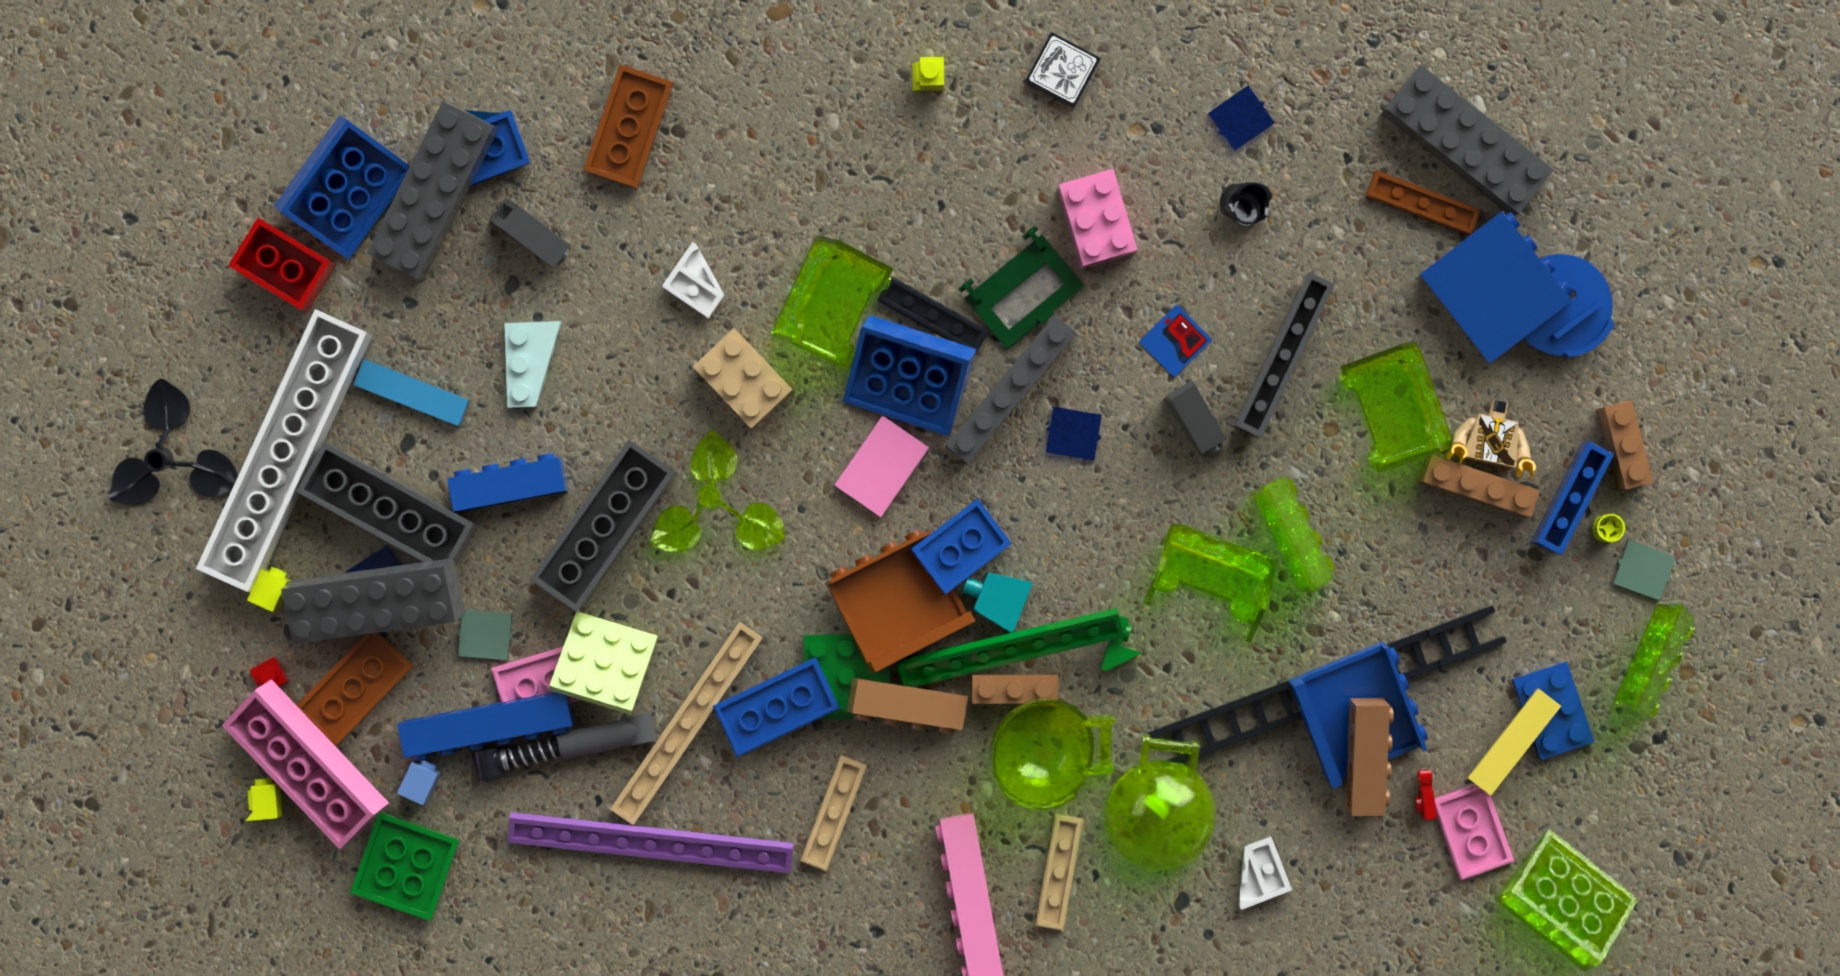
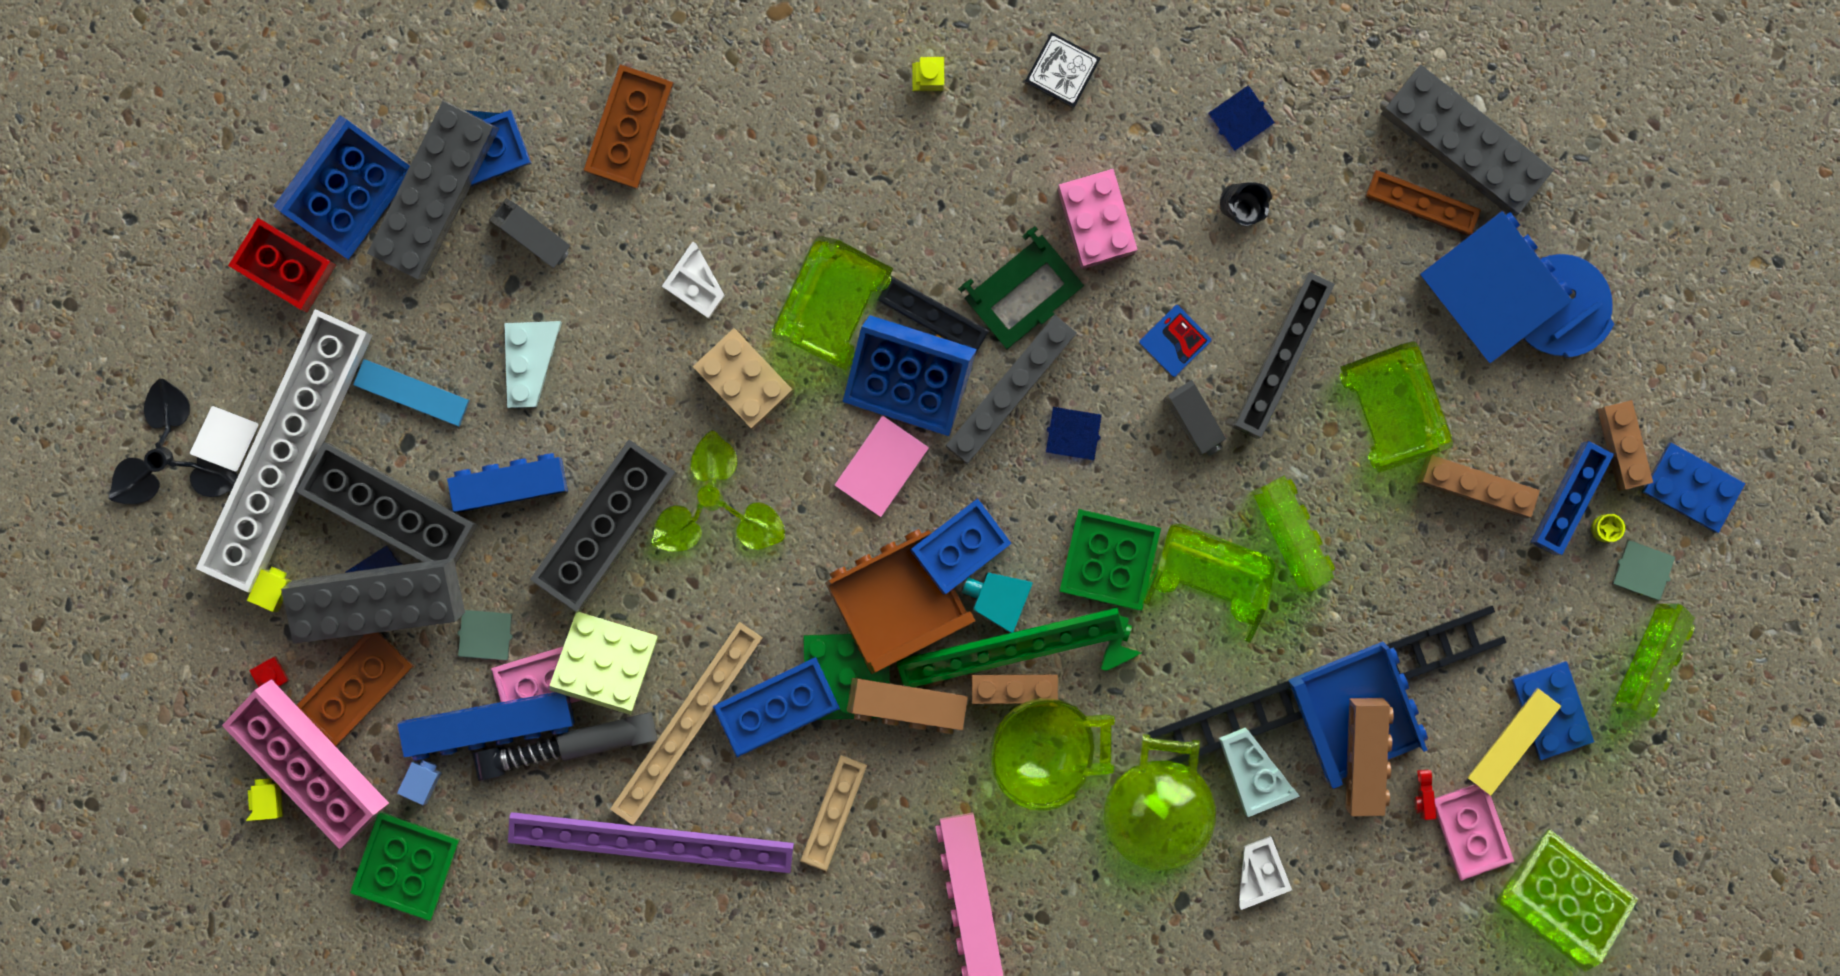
(224, 438): none -> white sticker
(1059, 872): tan tile -> none
(1110, 559): none -> green plate
(1254, 774): none -> light aqua wing
(1493, 441): torso -> none
(1693, 487): none -> blue plate

